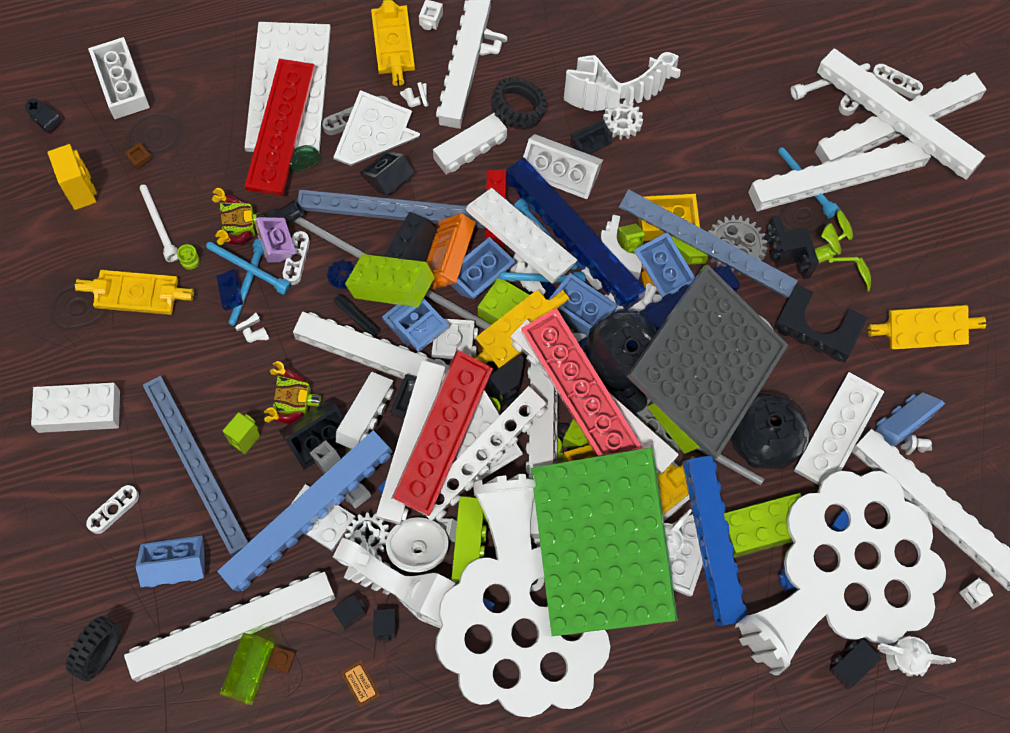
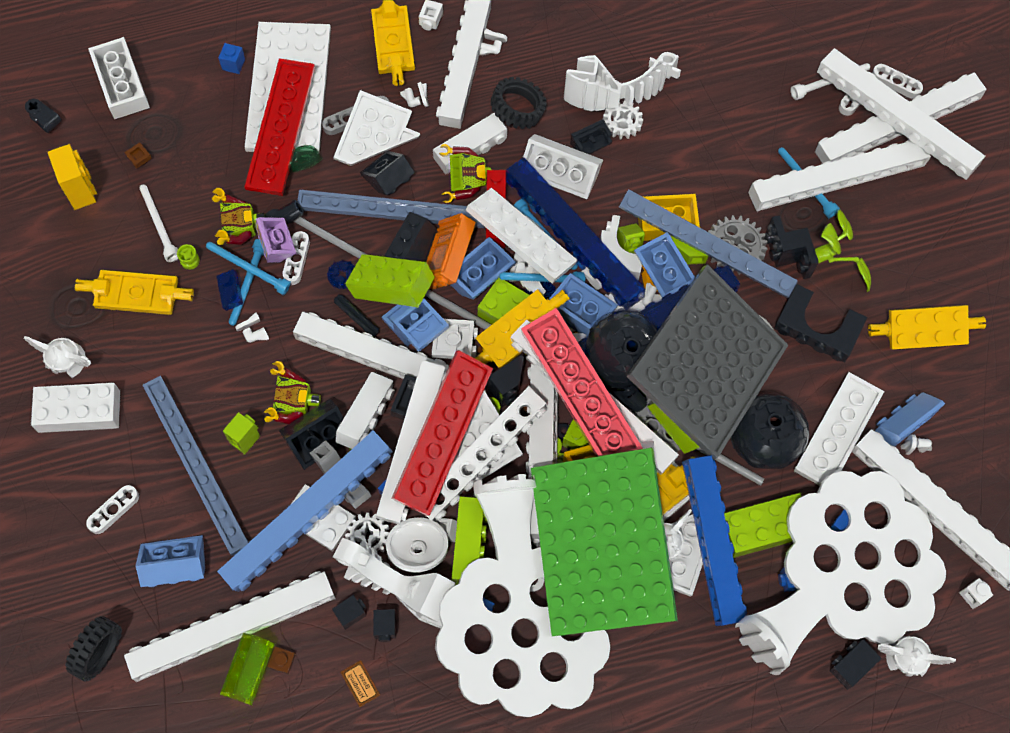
(62, 355): none -> white helmet
(231, 58): none -> blue brick
(466, 172): none -> torso

